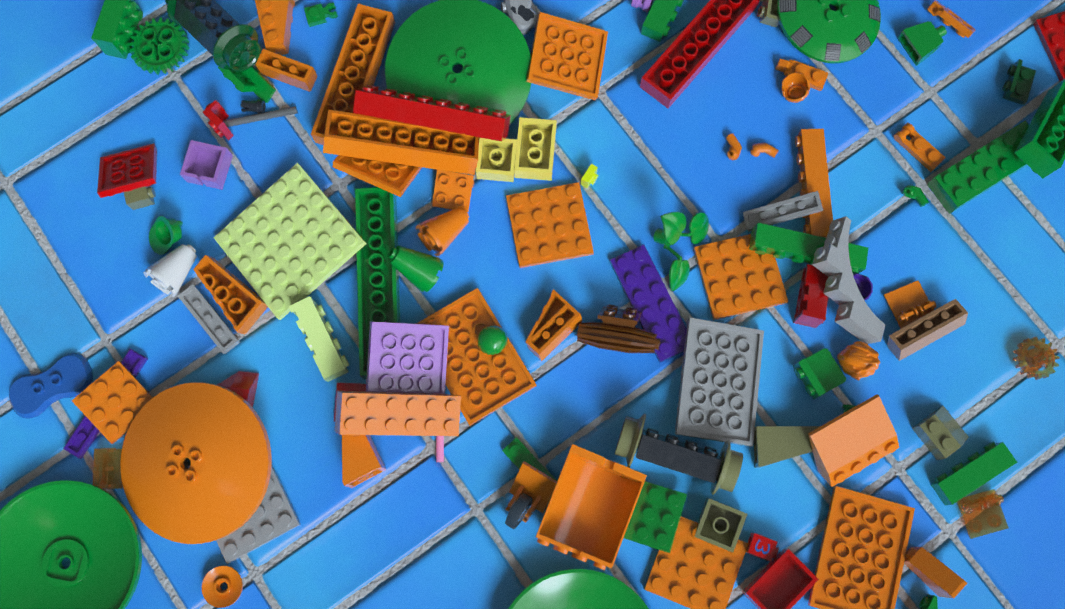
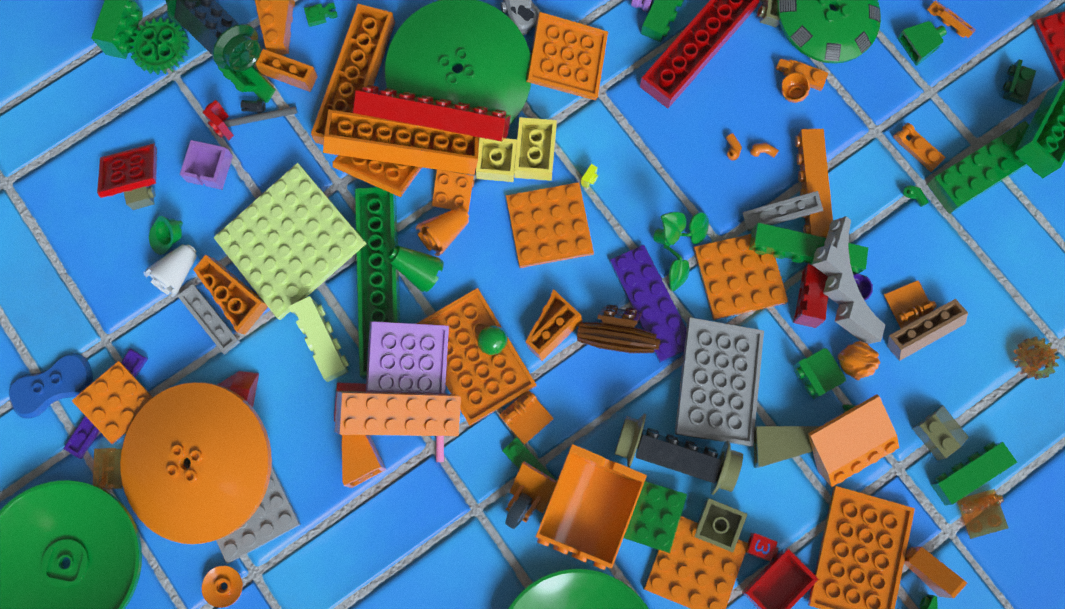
(526, 417): none -> orange hinge

